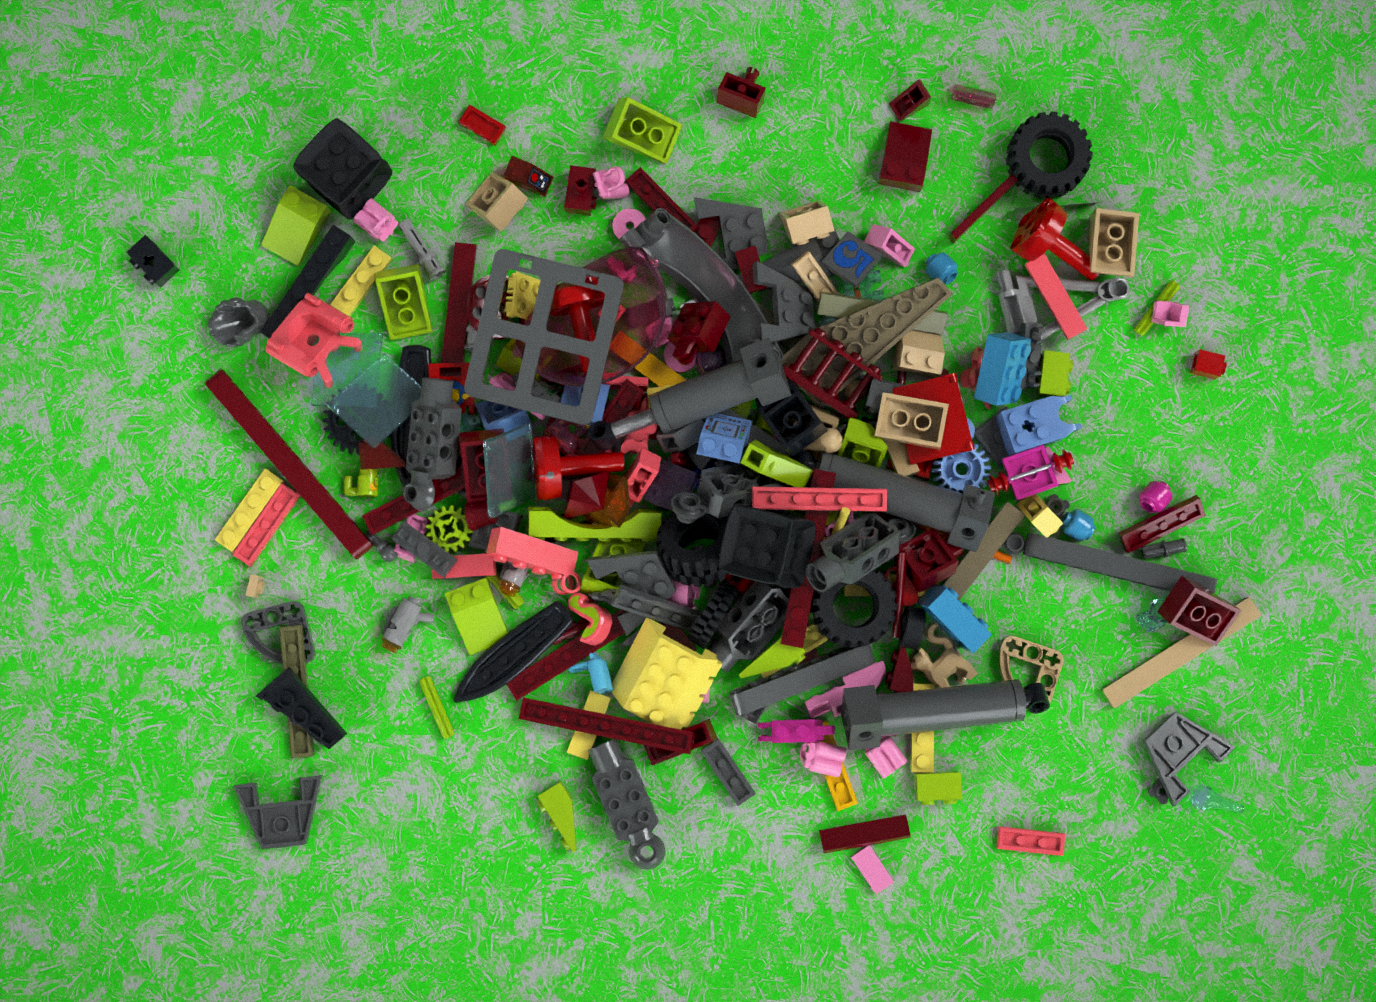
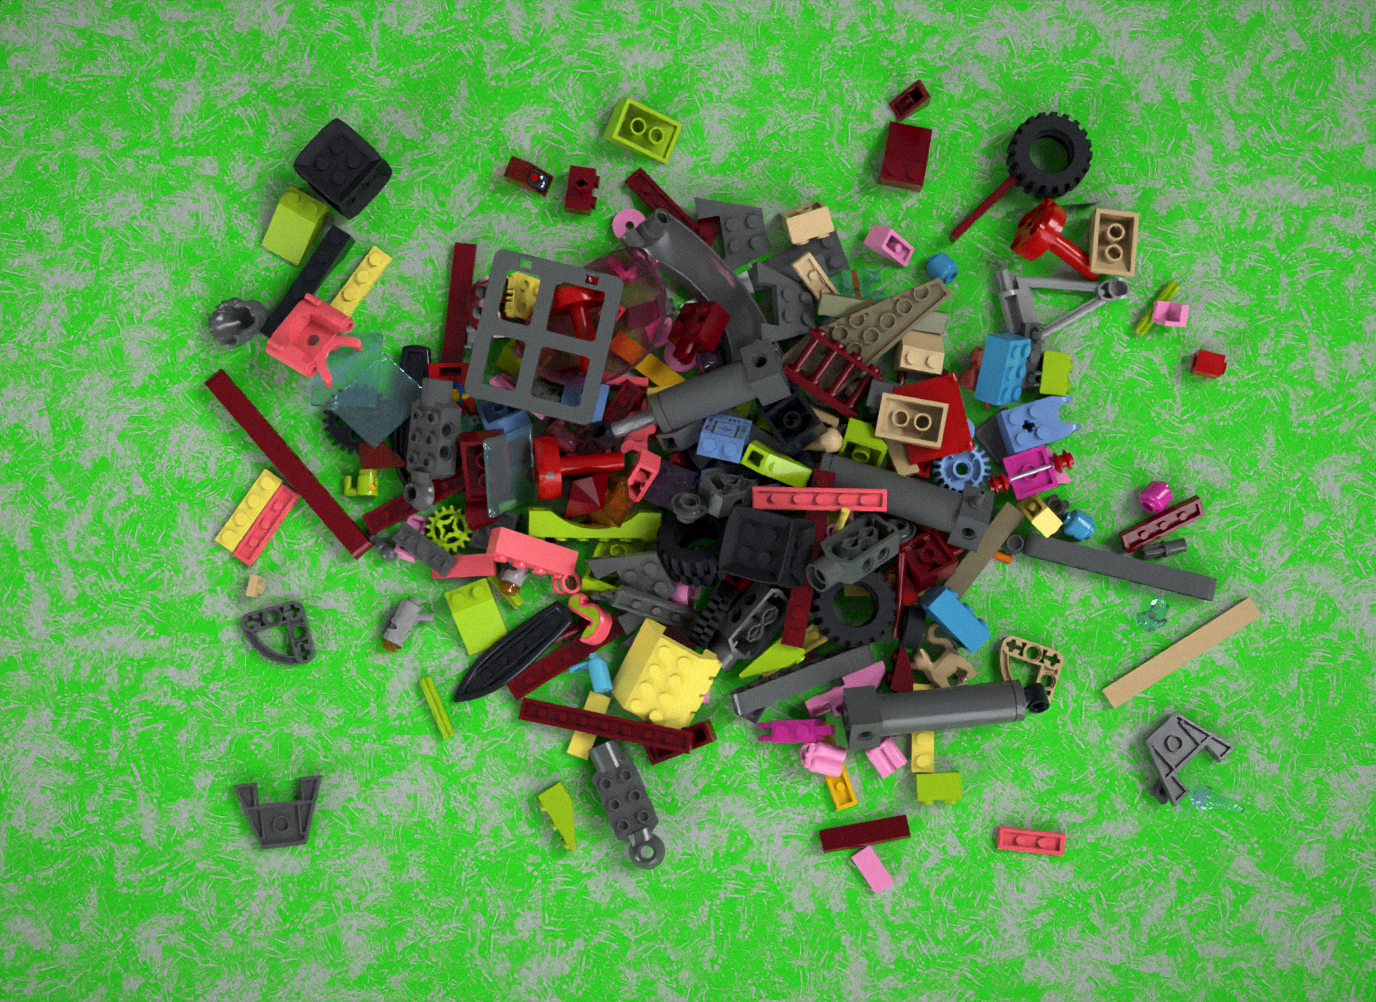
(146, 250): black brick -> none
(294, 657): olive tile -> none
(297, 702): black wing -> none
(376, 220): bright pink piece -> none
(404, 301): lime slope -> none
(426, 257): light grey pin -> none
(482, 125): red tile -> none
(496, 201): tan slope -> none
(611, 183): bright pink piece -> none
(728, 772): dark grey plate -> none
(742, 93): dark red brick -> none
(745, 260): dark red tile -> none
(852, 259): dark grey tile -> none
(973, 96): slope -> none
(1056, 297): coral tile -> none
(1198, 611): dark red slope -> none

